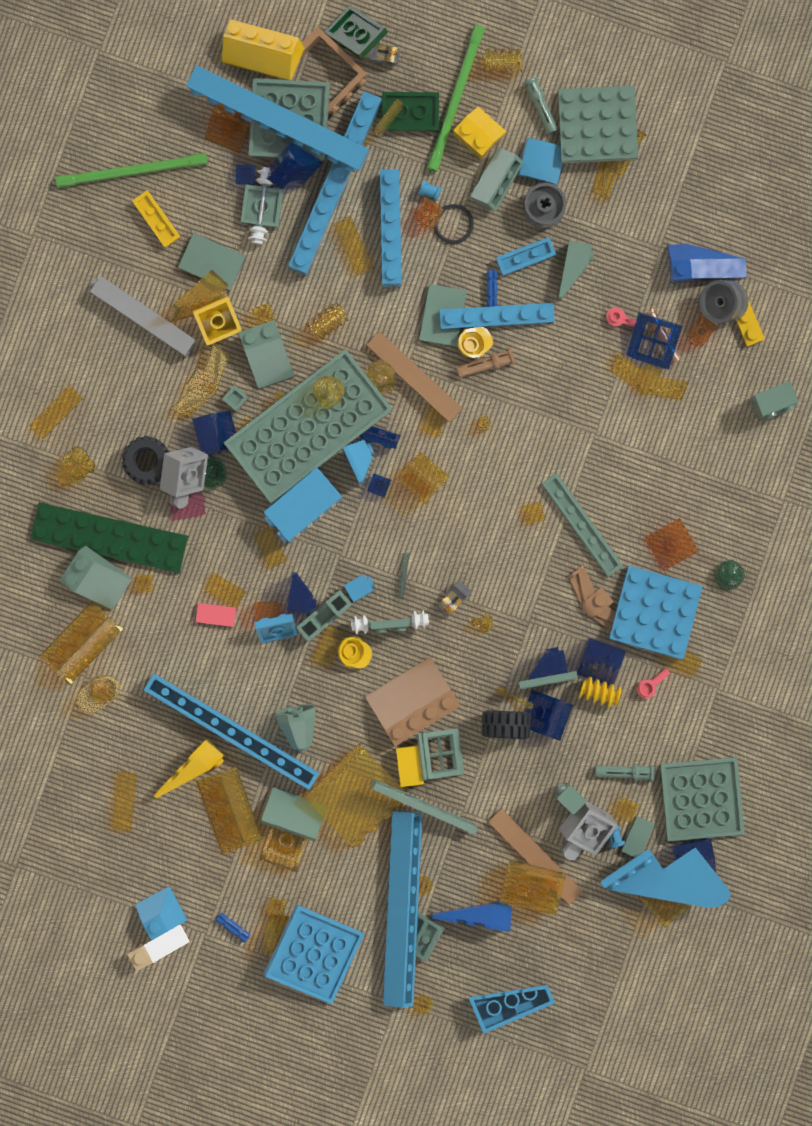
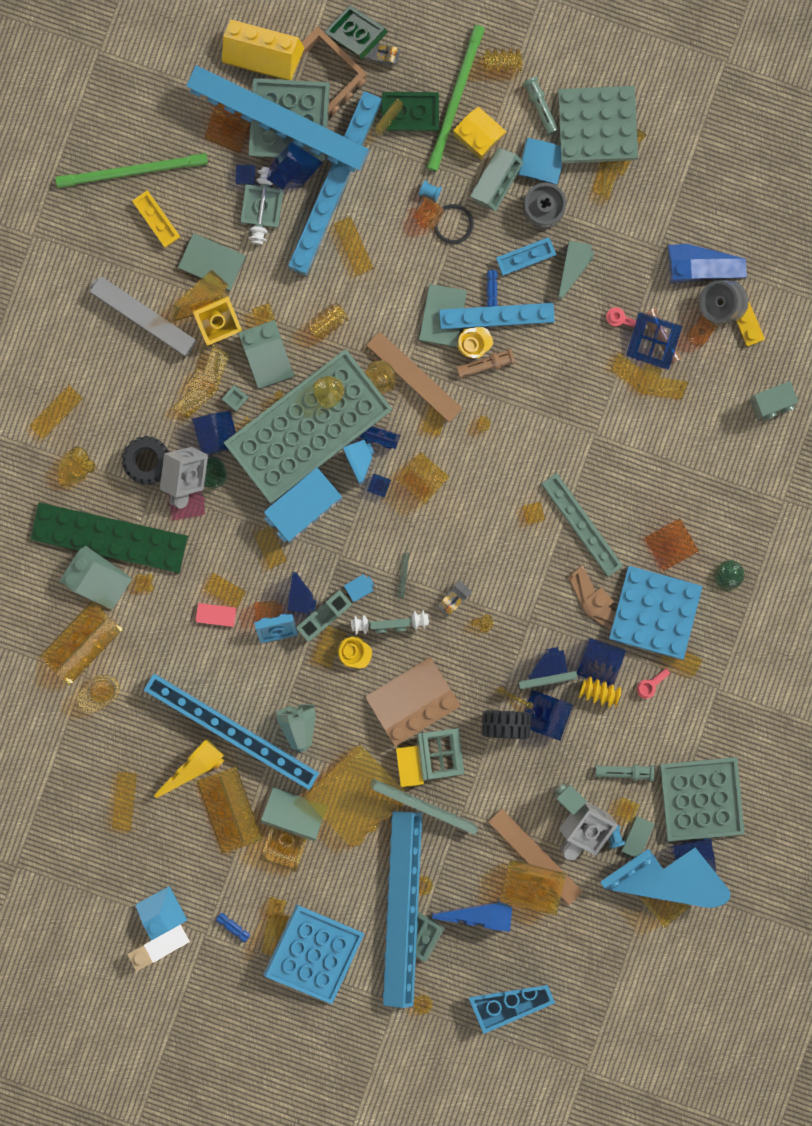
(390, 228): dark azure brick -> none

